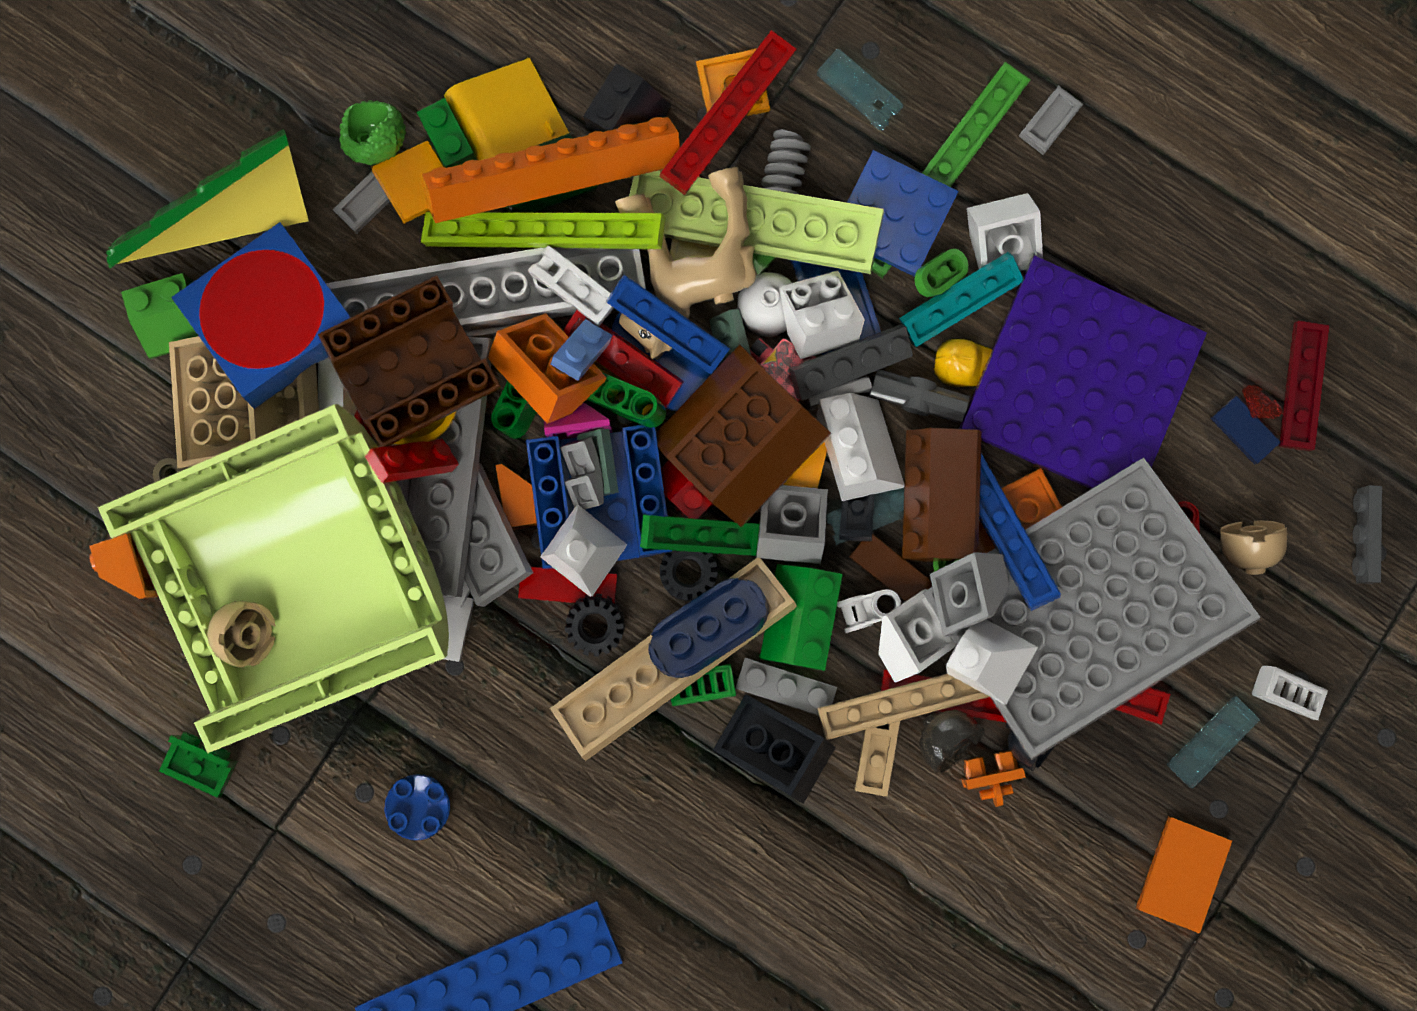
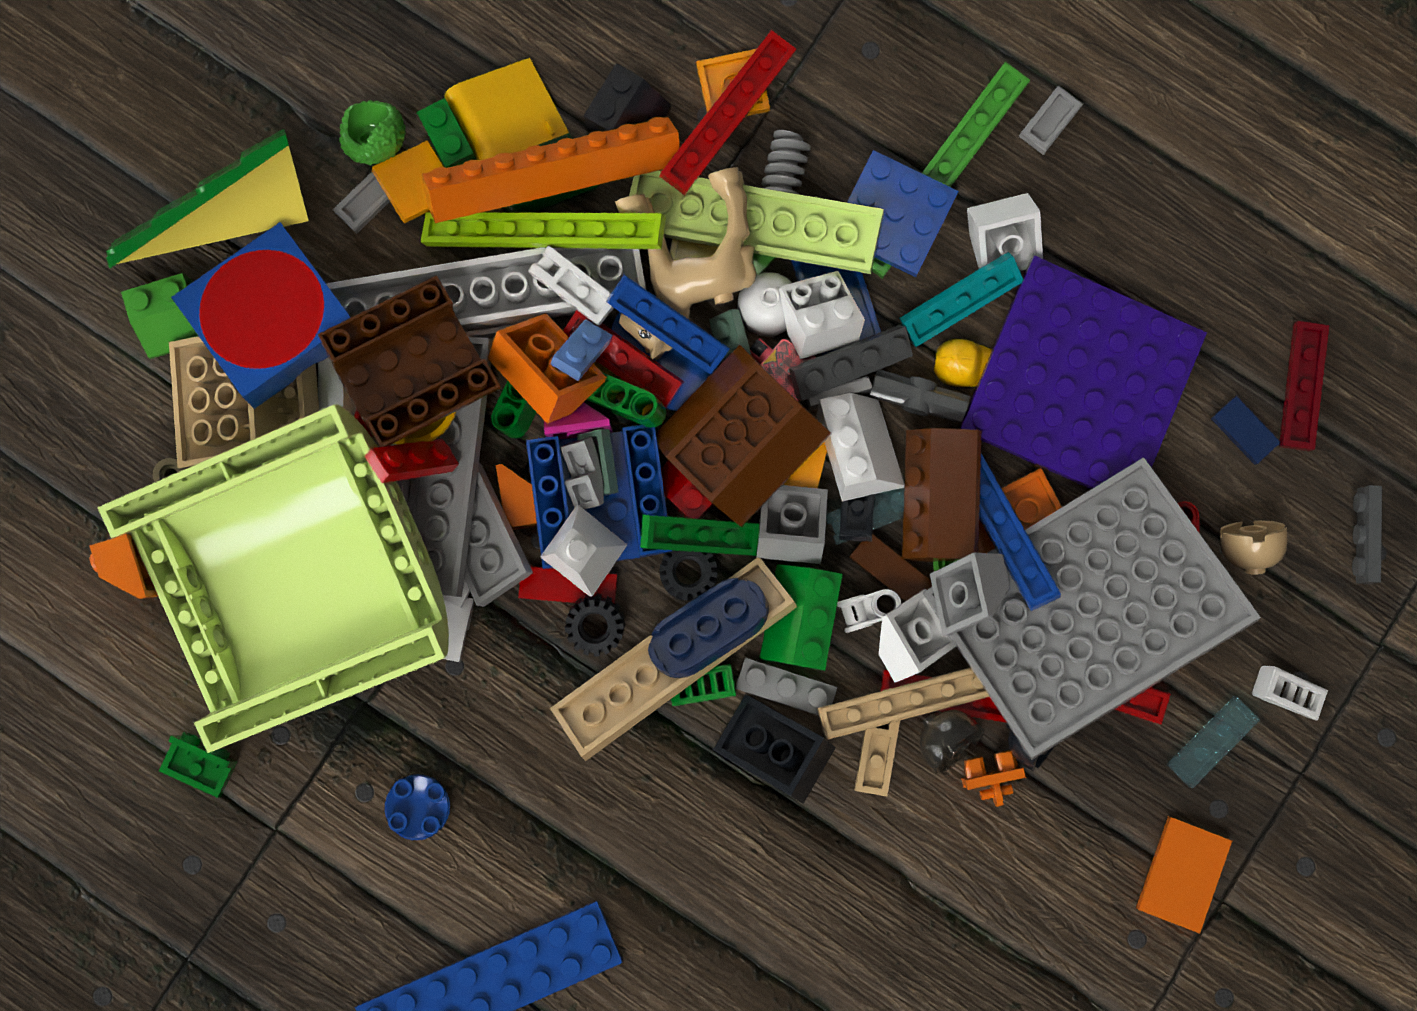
(241, 633): tan cylinder -> none
(859, 88): clear light blue plate -> none
(939, 274): bright green plate -> none
(991, 660): white slope -> none
(1259, 404): clear red tile -> none

